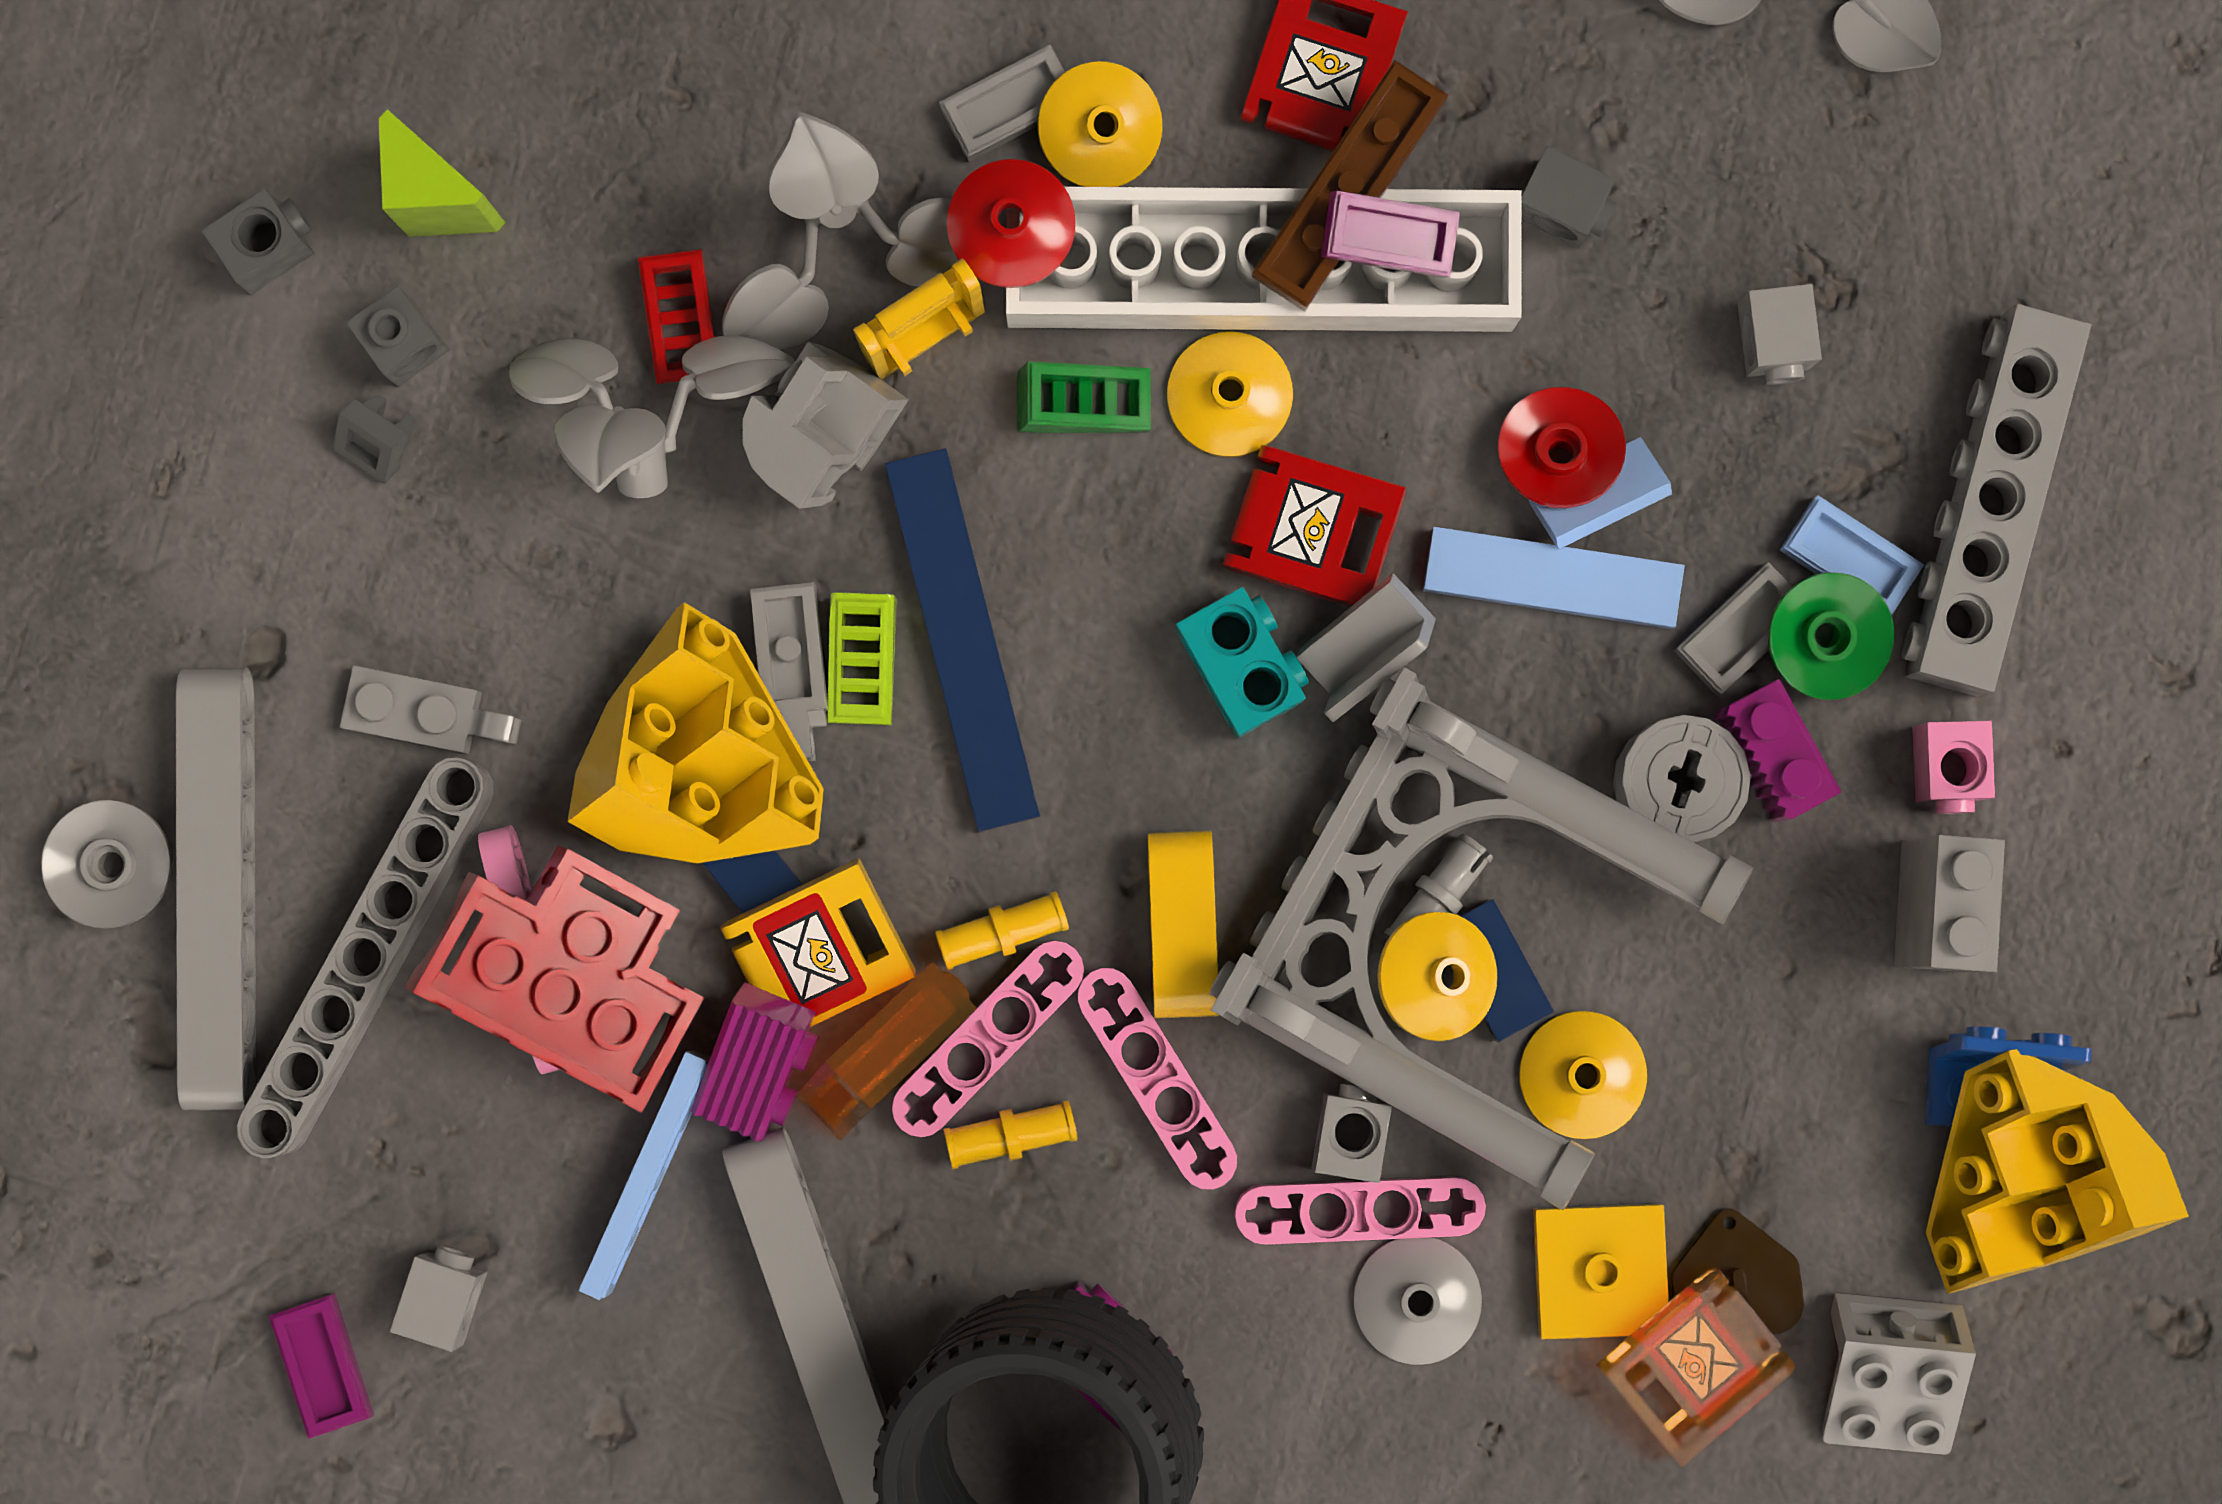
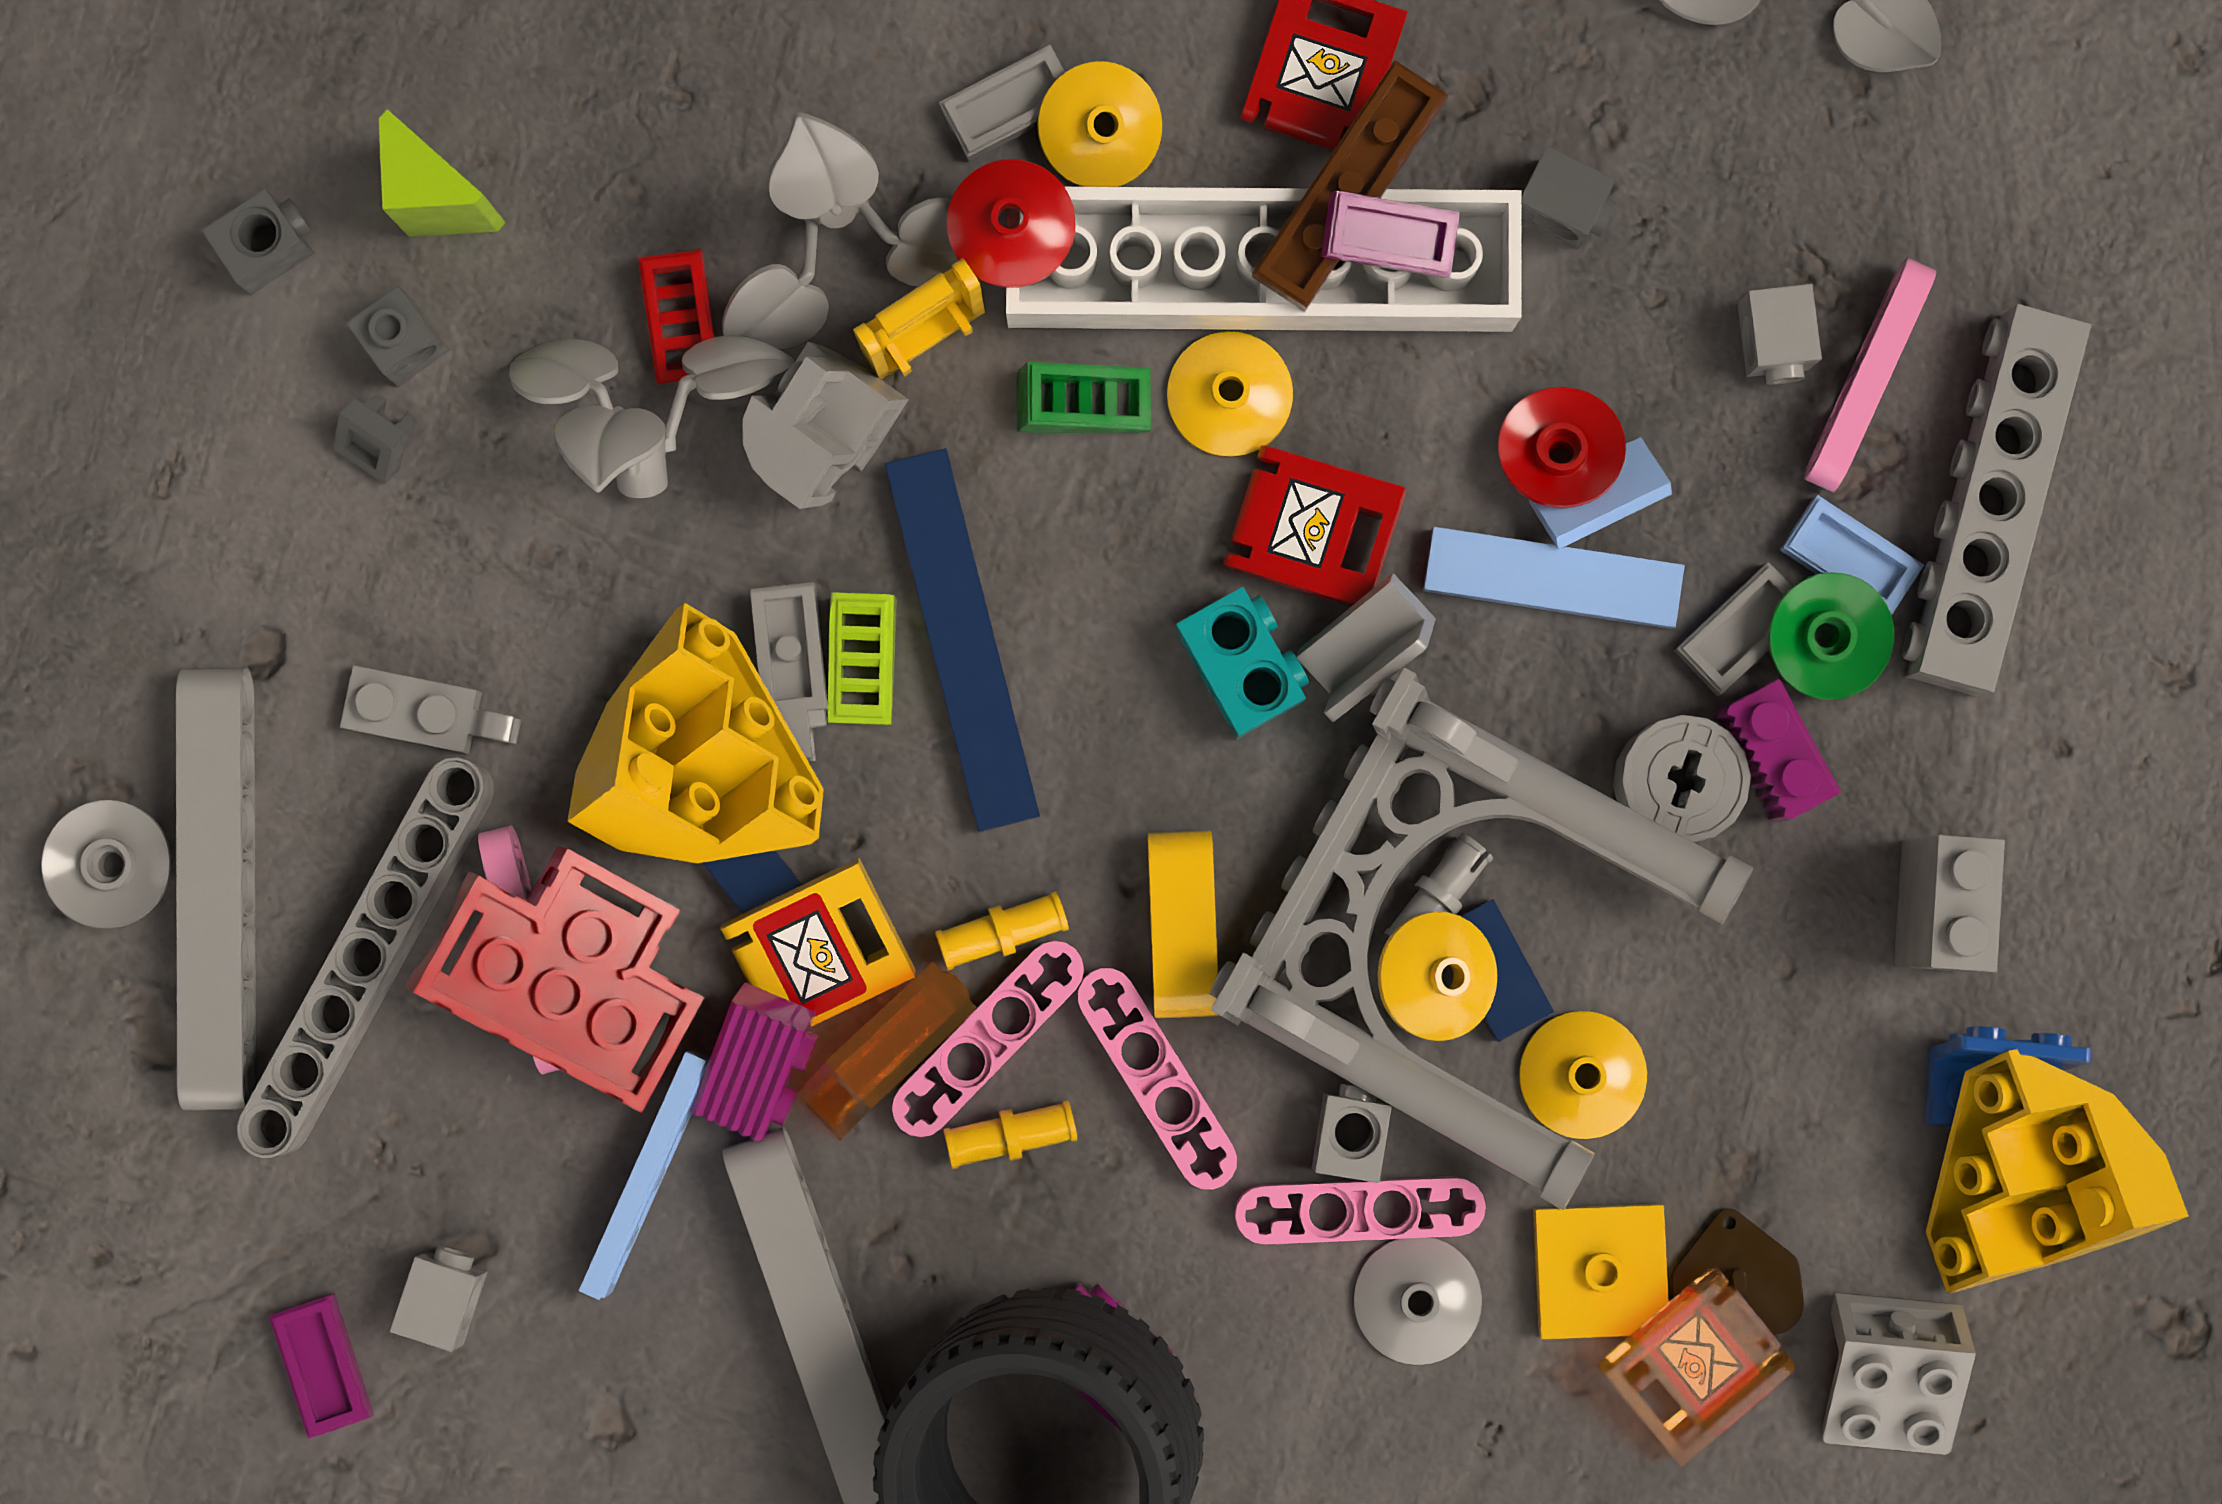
(1870, 374): none -> bright pink beam
(1973, 744): bright pink brick -> none

